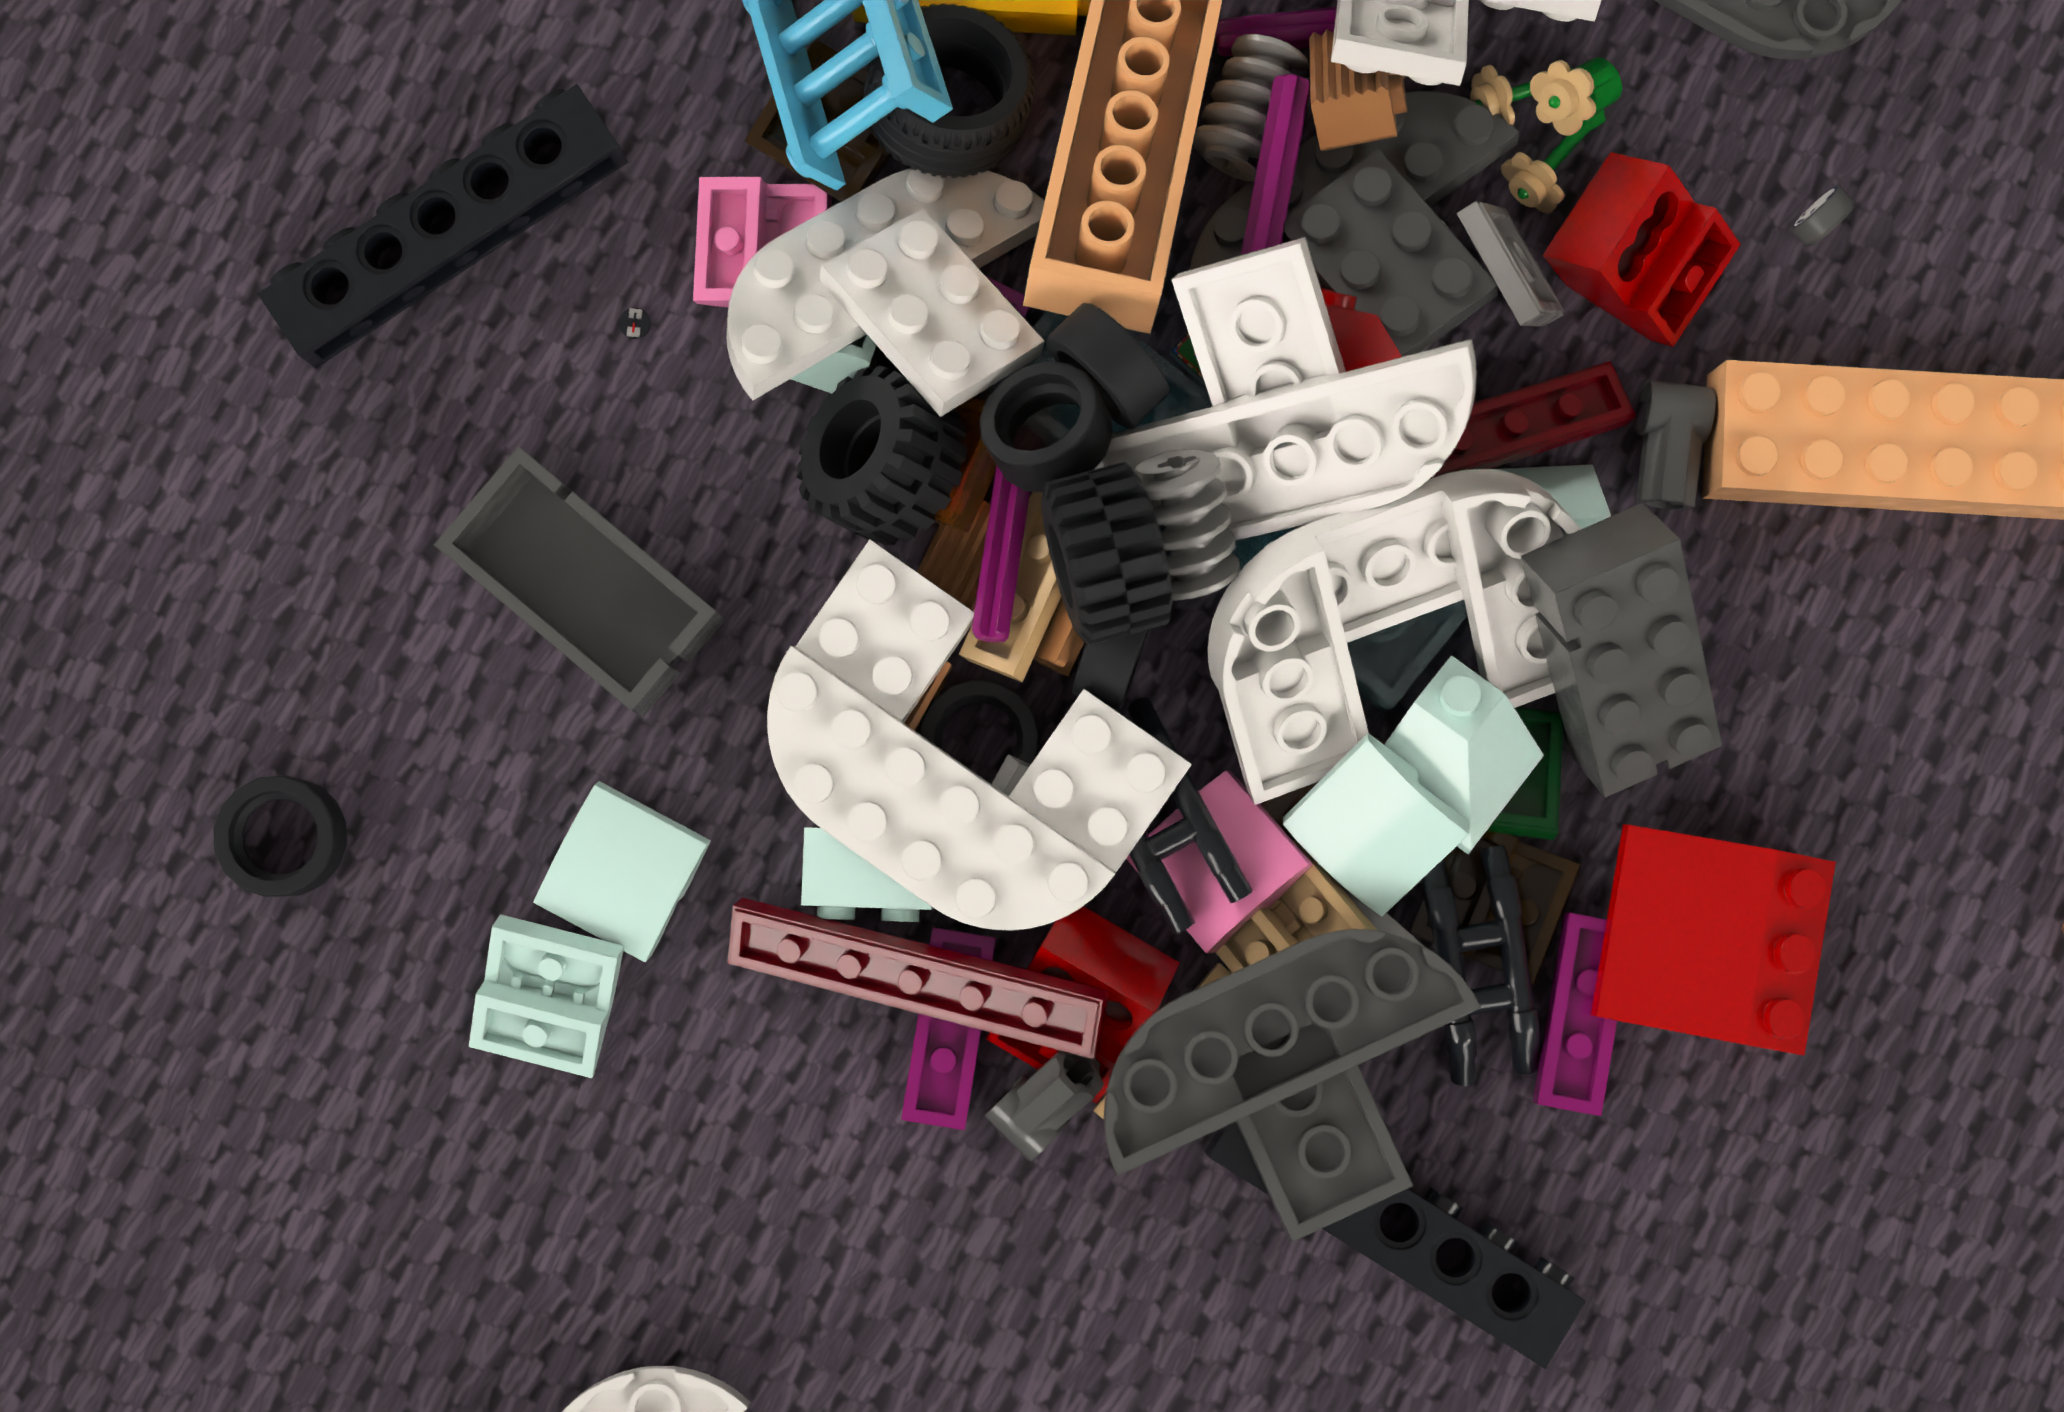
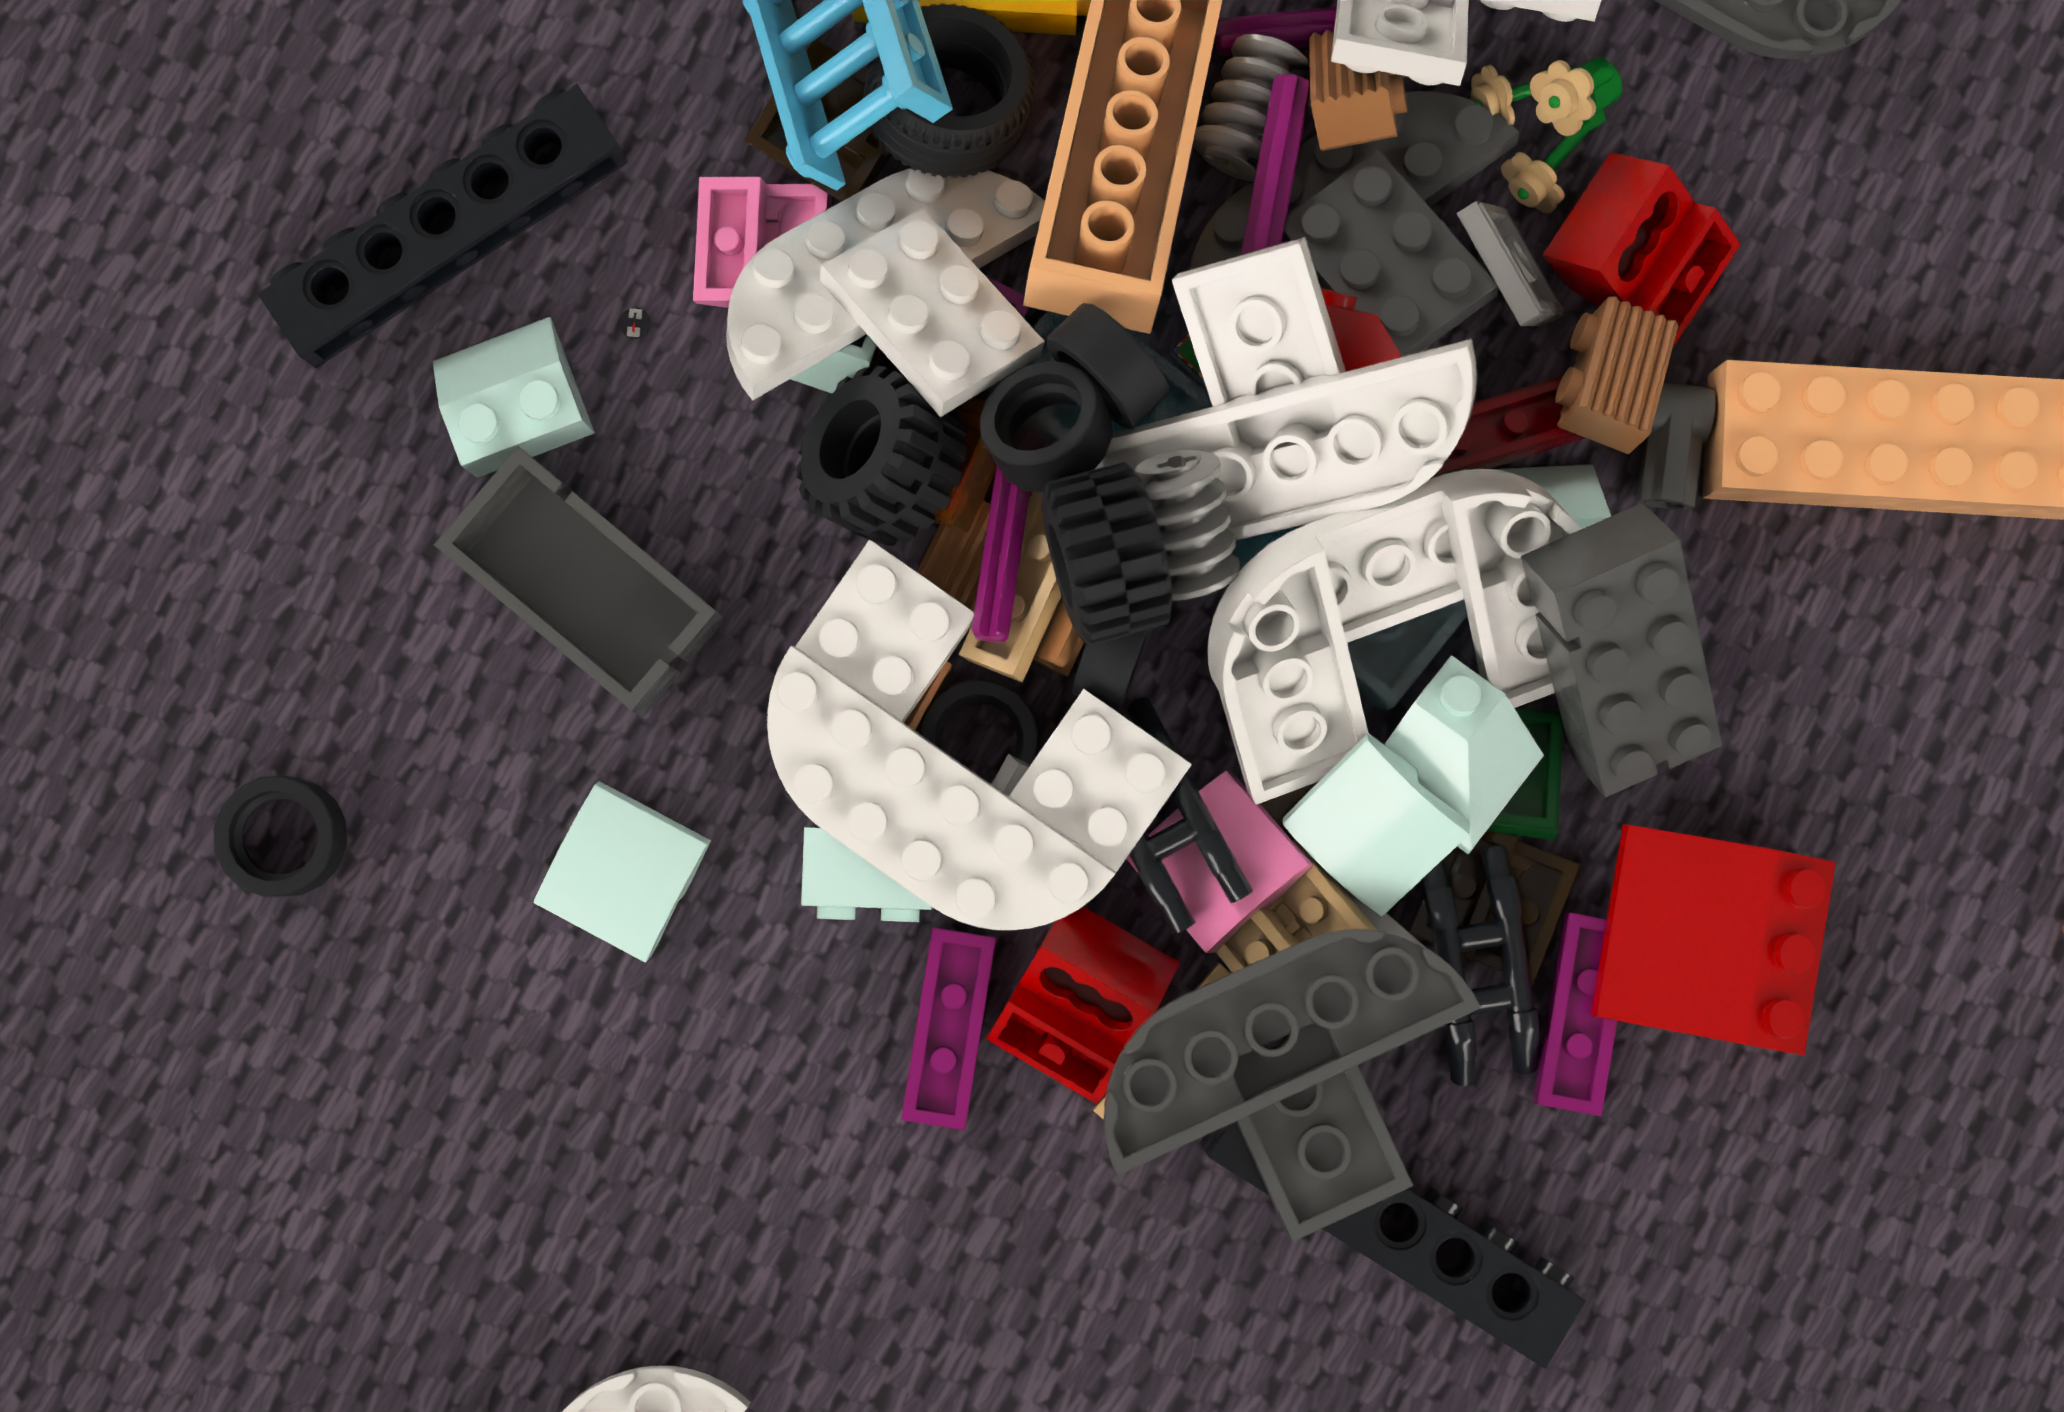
(509, 397): none -> light aqua slope
(545, 995): light aqua slope -> none
(918, 977): tile -> none
(1044, 1103): dark grey piece -> none
(1616, 374): none -> medium nougat brick
(1823, 216): dark grey tile -> none

